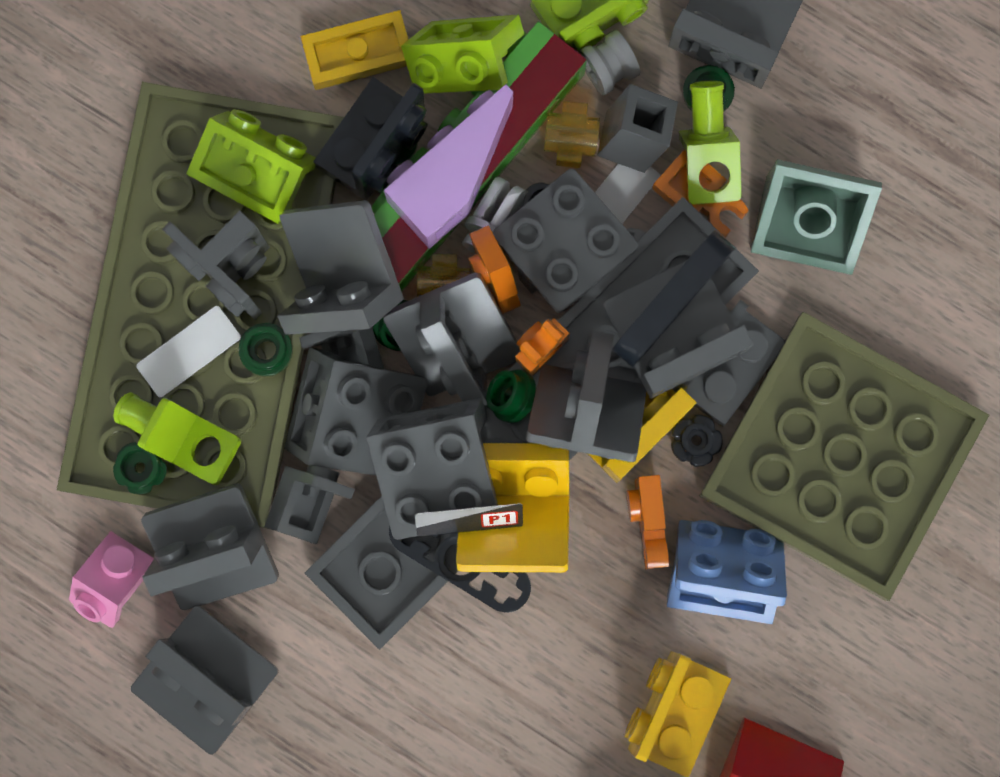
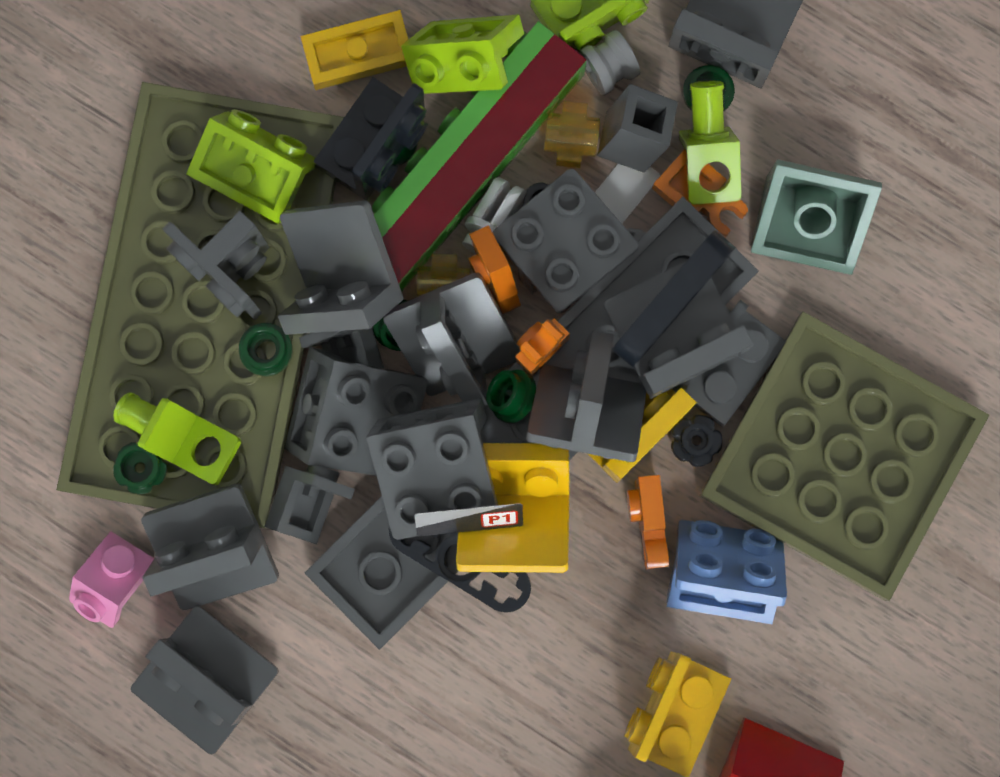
(188, 351): white sticker -> none
(446, 180): lavender slope -> none

